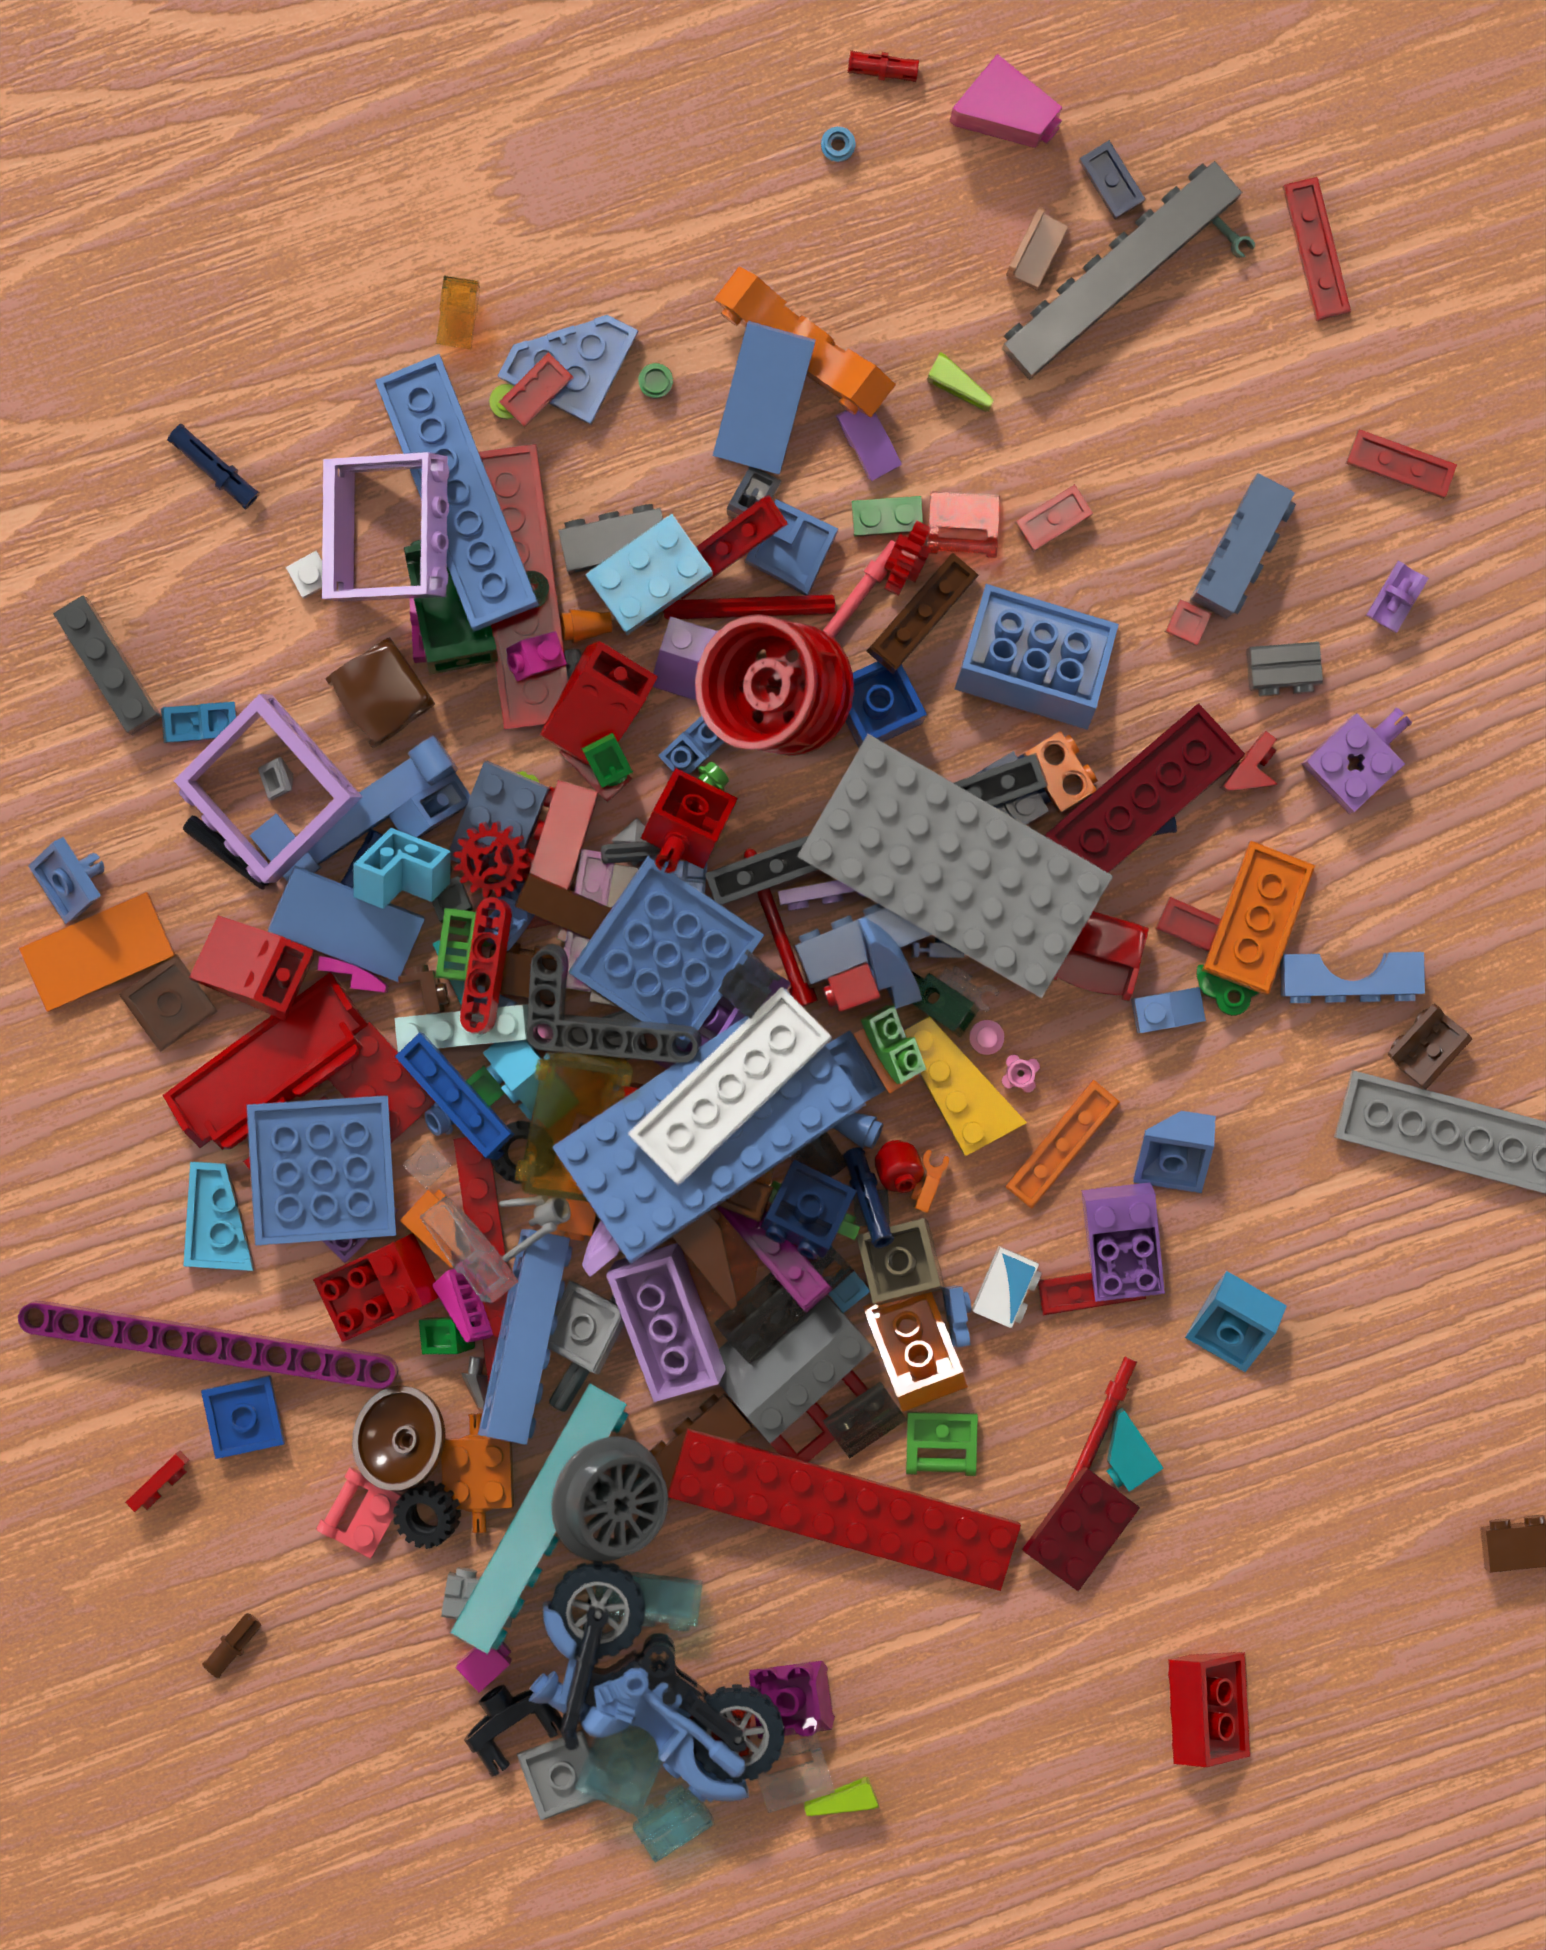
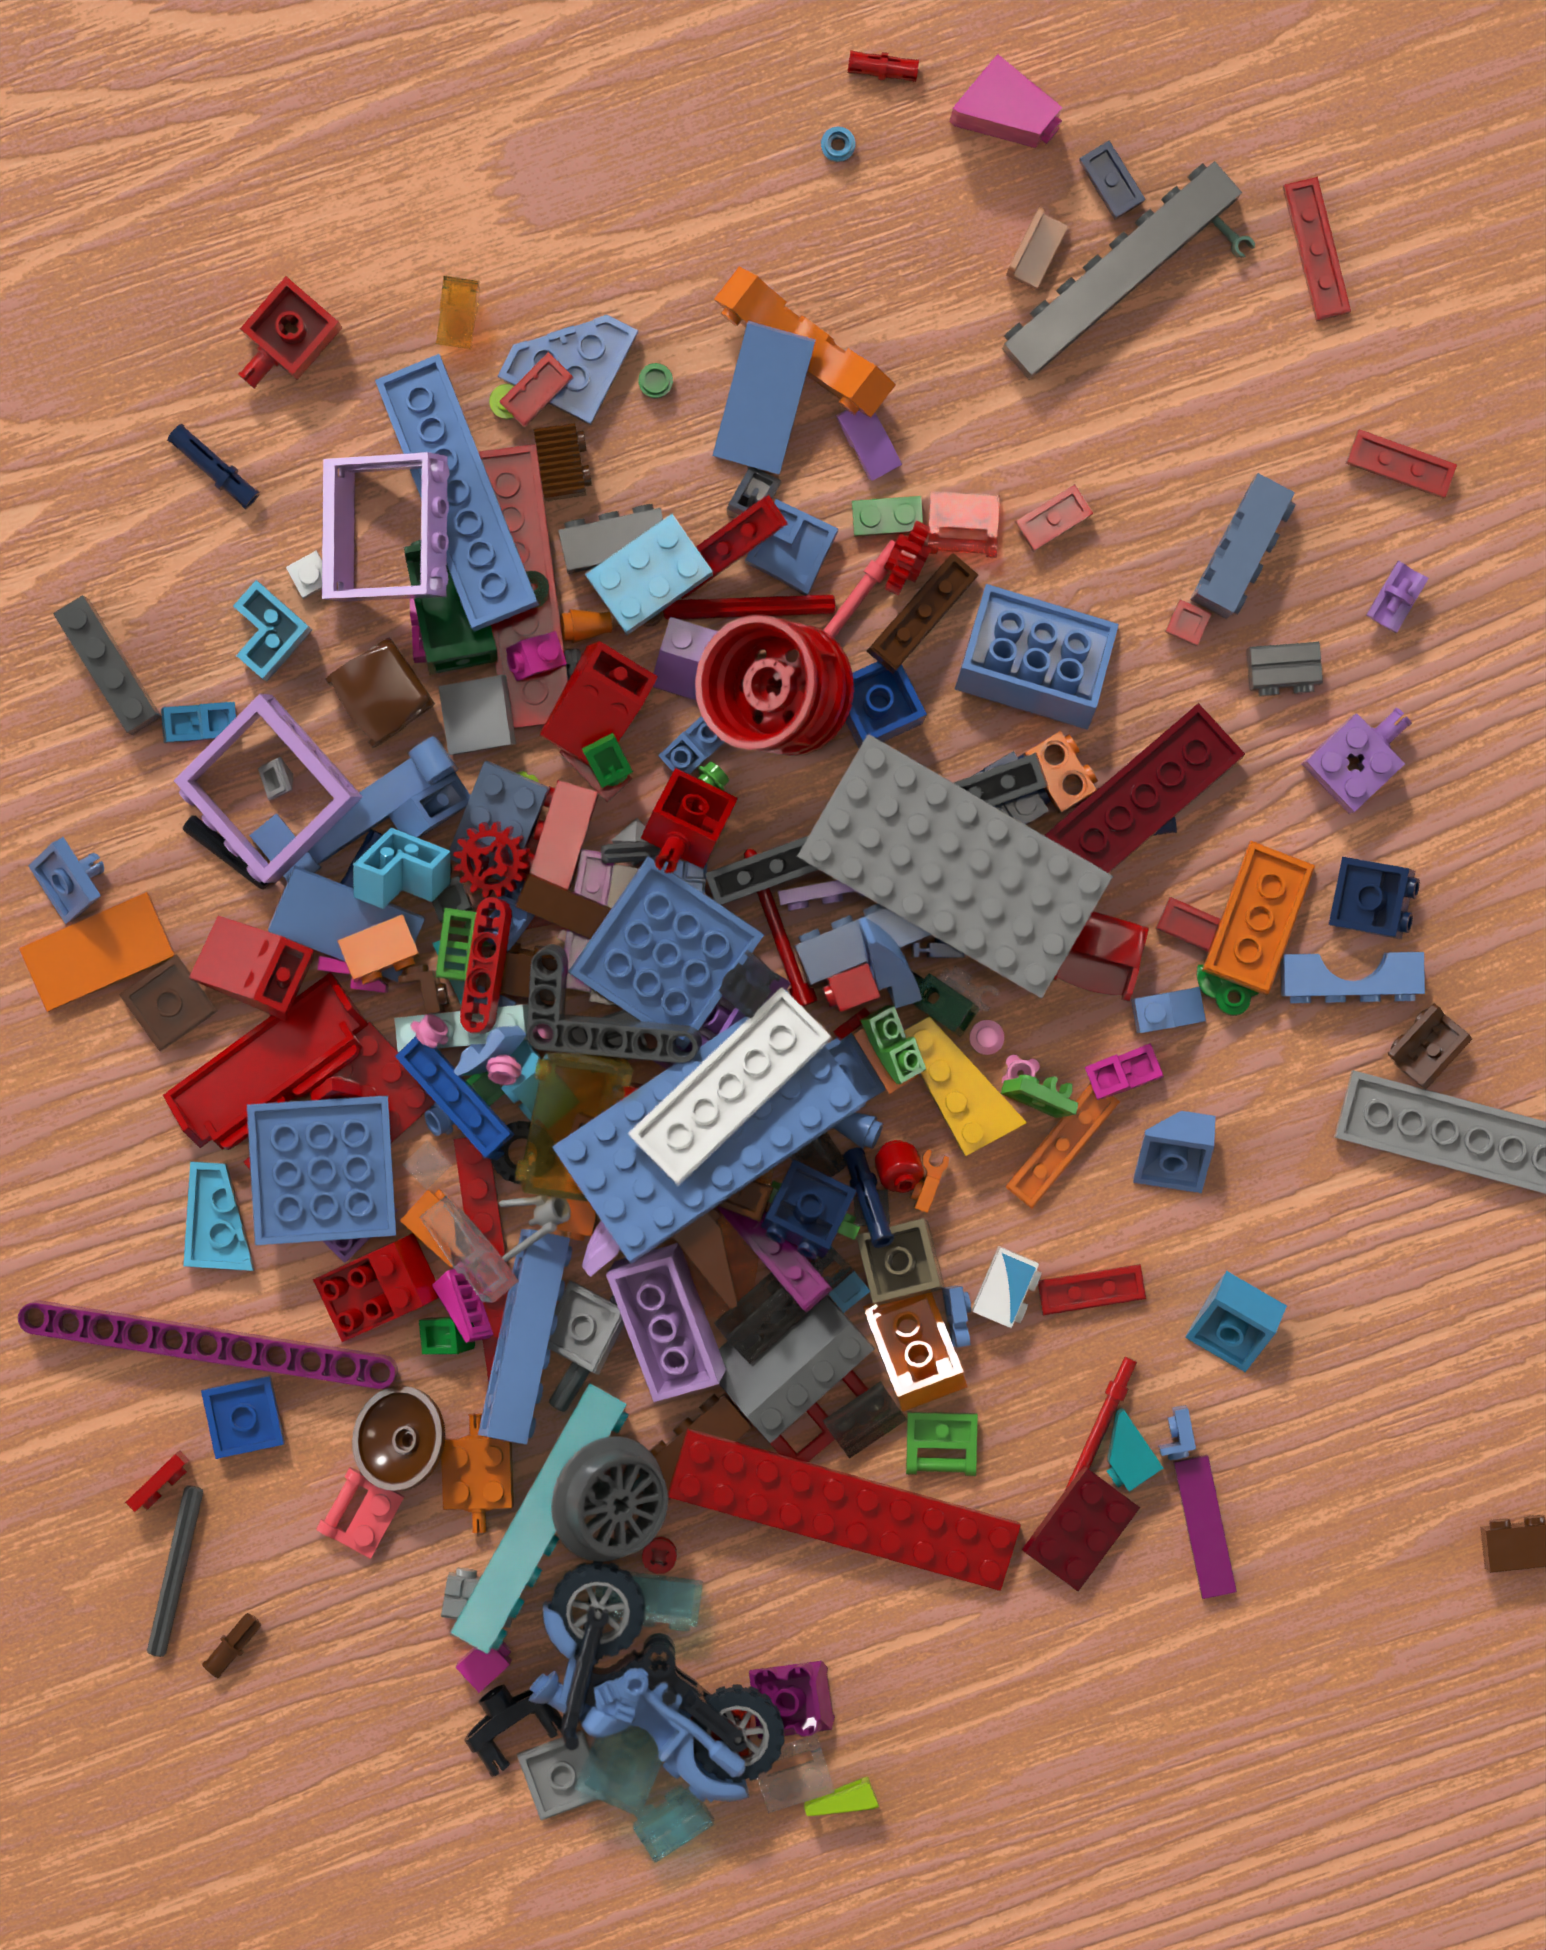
(175, 1571): none -> dark grey axle
(278, 631): none -> medium azure brick
(290, 351): none -> red brick
(336, 1088): none -> red plate
(379, 949): none -> orange brick
(415, 1527): black tyre -> none
(430, 1031): none -> bright pink plate
(476, 1381): flat silver bar -> none
(477, 715): none -> light grey tile
(499, 1042): none -> medium blue slope
(503, 1069): none -> bright pink plate
(561, 461): none -> reddish brown brick
(663, 1551): none -> red wheel
(851, 1024): none -> red piece
(952, 379): lime slope -> none
(1041, 1097): none -> bright green plate
(1123, 1241): medium lavender slope -> none
(1124, 1072): none -> dark pink slope
(1179, 1427): none -> medium blue bracket
(1204, 1526): none -> magenta tile
(1209, 1708): red slope -> none
(1246, 773): red slope -> none
(1374, 898): none -> dark blue plate

